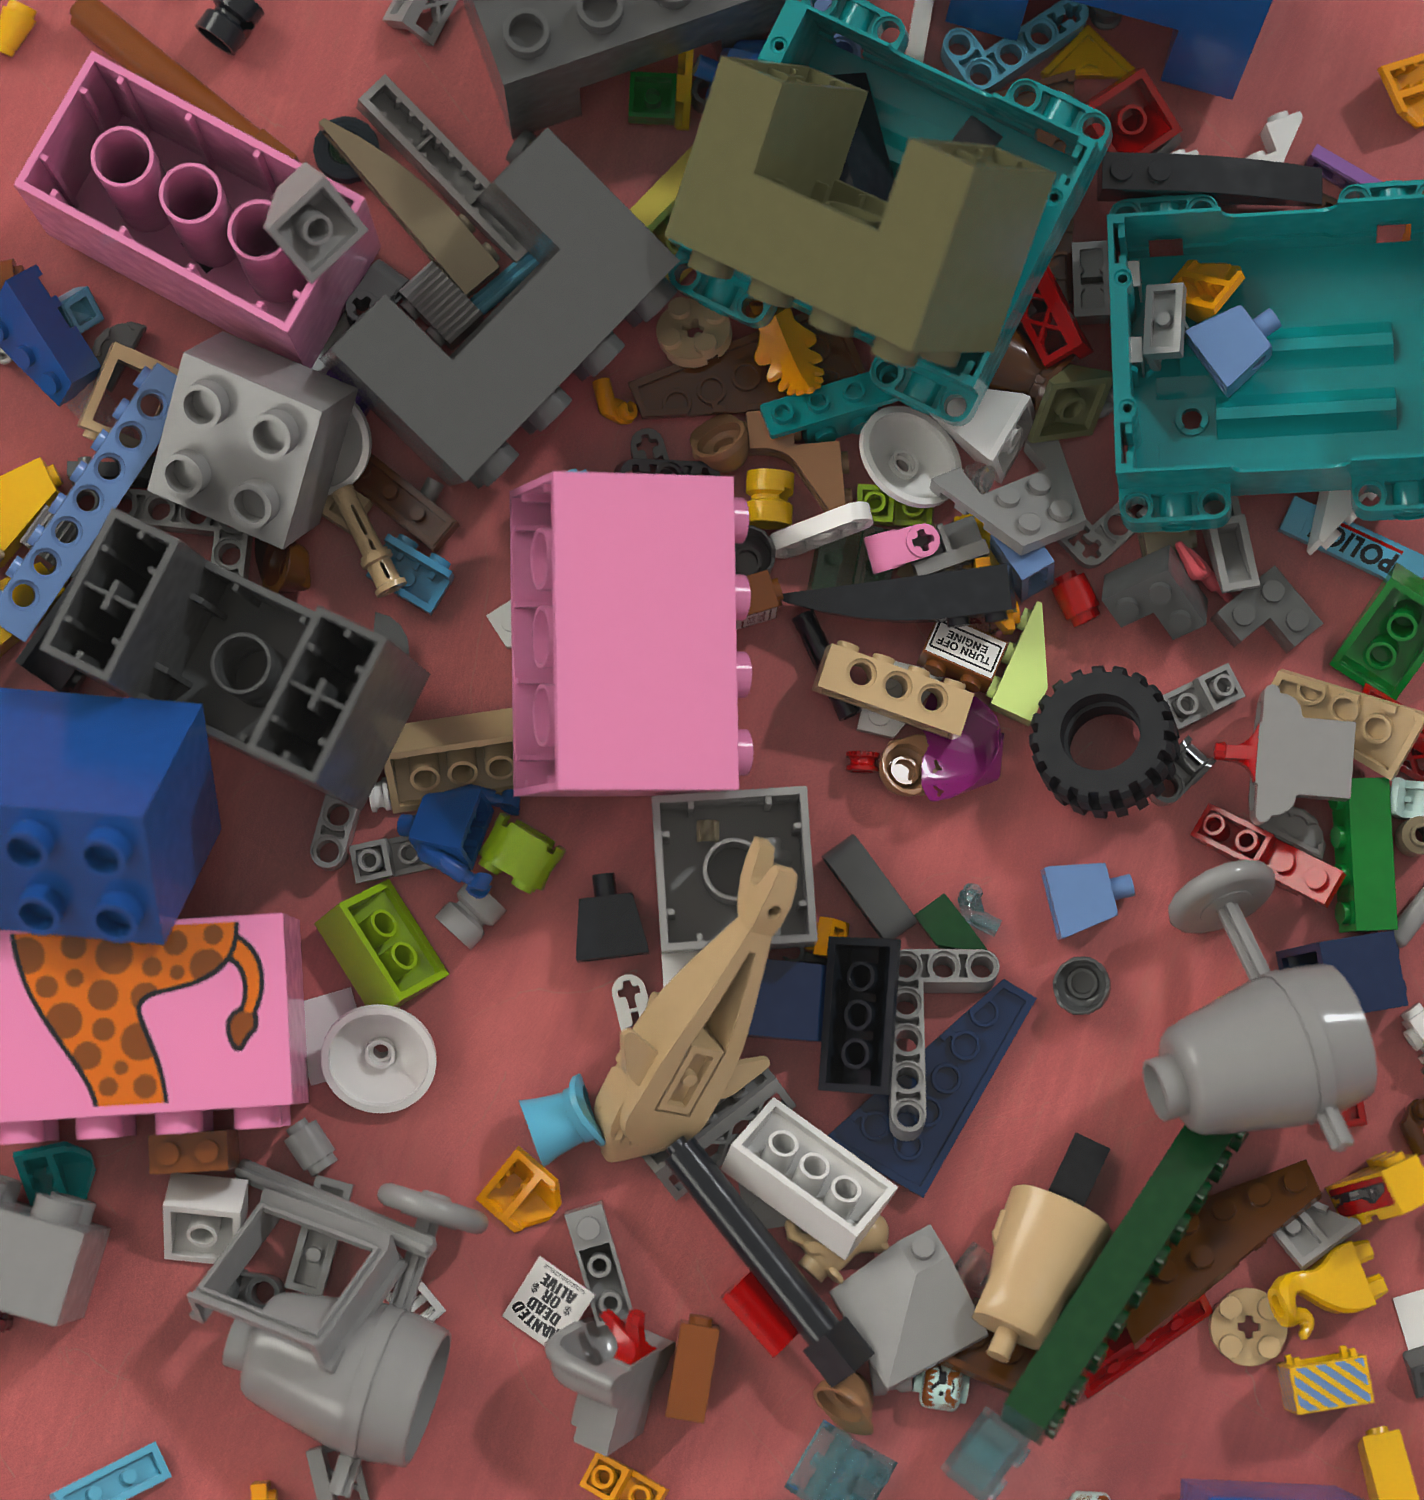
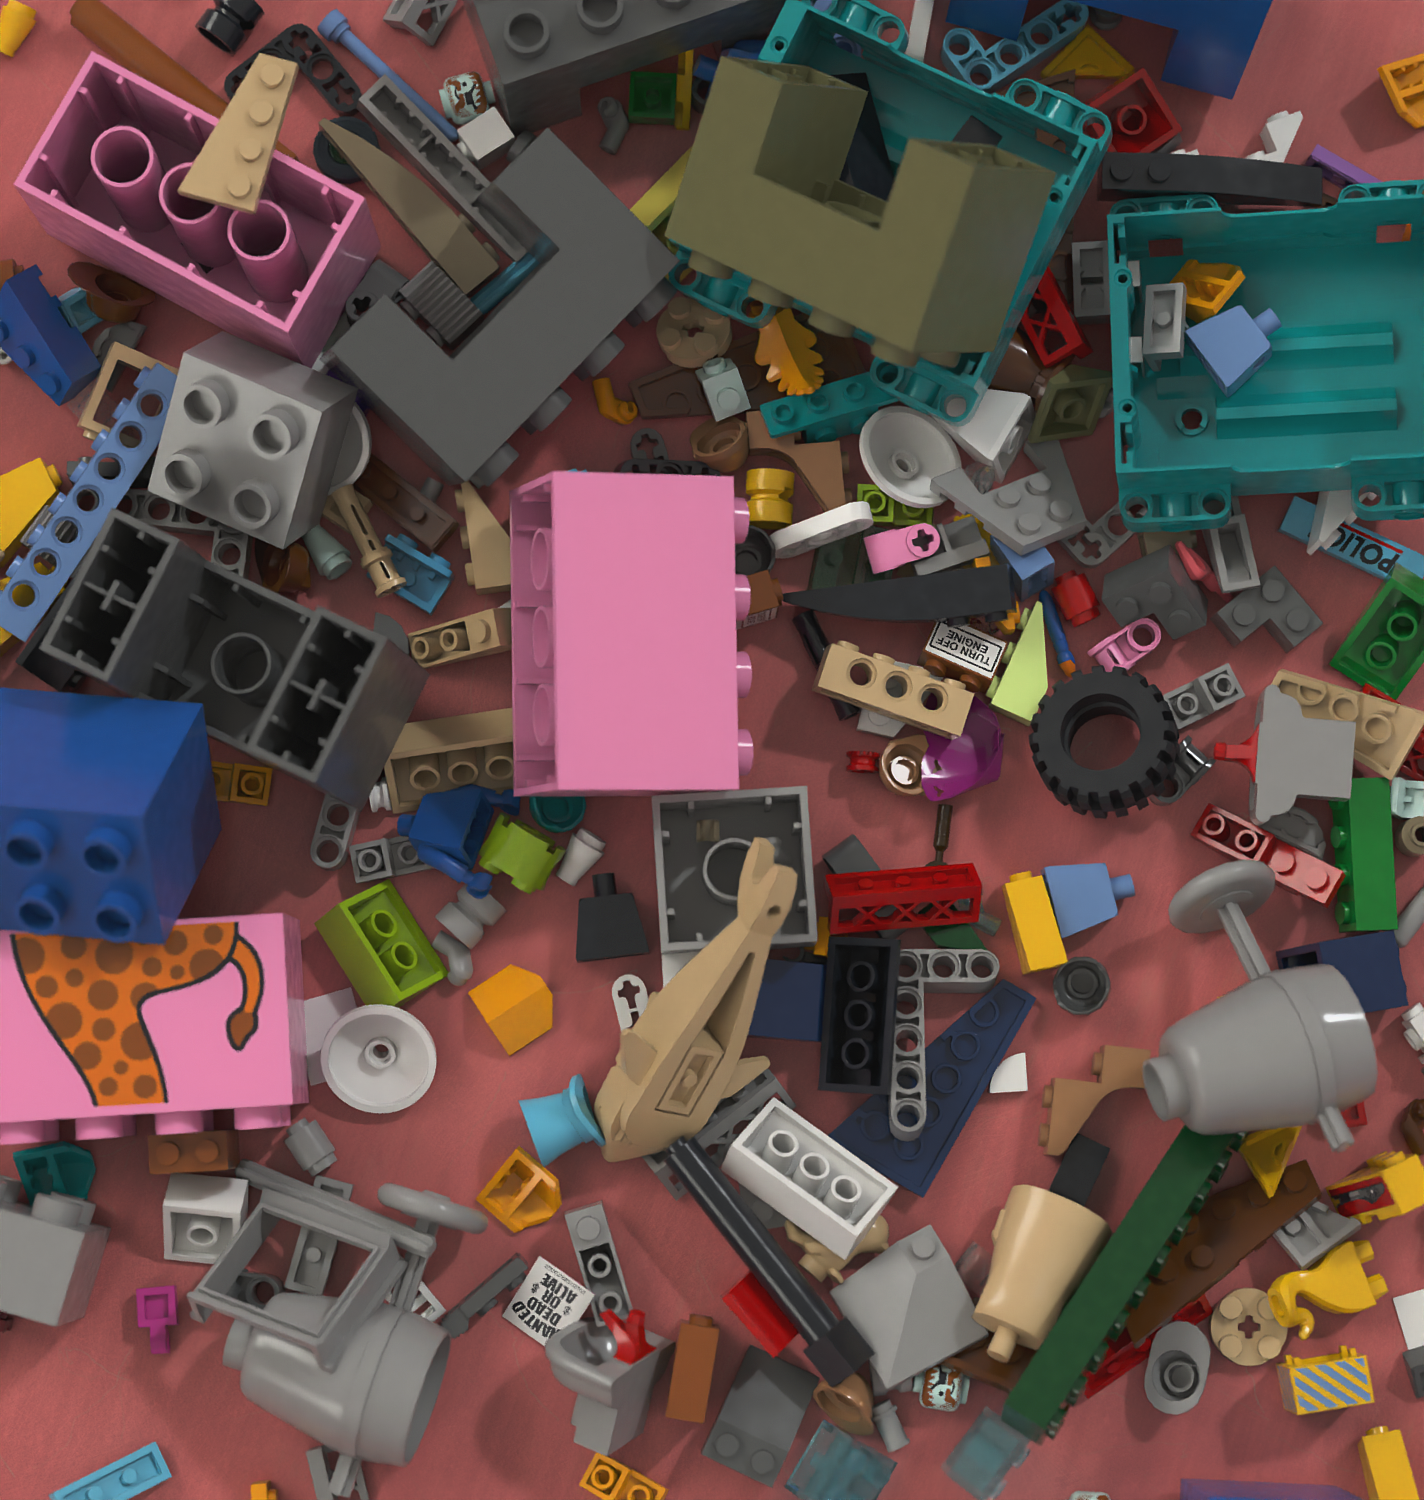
(109, 293): none -> reddish brown piece
(157, 1309): none -> dark pink plate
(242, 145): none -> tan wing
(242, 783): none -> light orange slope
(283, 48): none -> black beam
(312, 222): light grey slope -> none
(327, 553): none -> light aqua cone
(335, 28): none -> medium blue piece
(459, 958): none -> light grey arm
(462, 638): none -> tan slope
(466, 97): none -> head
(482, 1297): none -> dark grey hinge
(485, 138): none -> white brick
(487, 544): none -> tan slope
(515, 1006): none -> light orange slope
(557, 813): none -> teal hair
(581, 854): none -> white cone
(615, 122): none -> light grey arm
(723, 388): none -> light aqua bracket
(760, 1416): none -> dark grey slope
(889, 1425): none -> light grey pin
(905, 890): none -> red fence
(942, 833): none -> dark brown piece
(1010, 1075): none -> white tile
(1033, 923): none -> yellow slope
(1064, 656): none -> blue piece
(1074, 1100): none -> medium nougat arch
(1123, 648): none -> bright pink piece
(1177, 1368): none -> light grey piece
(1268, 1153): none -> yellow tile

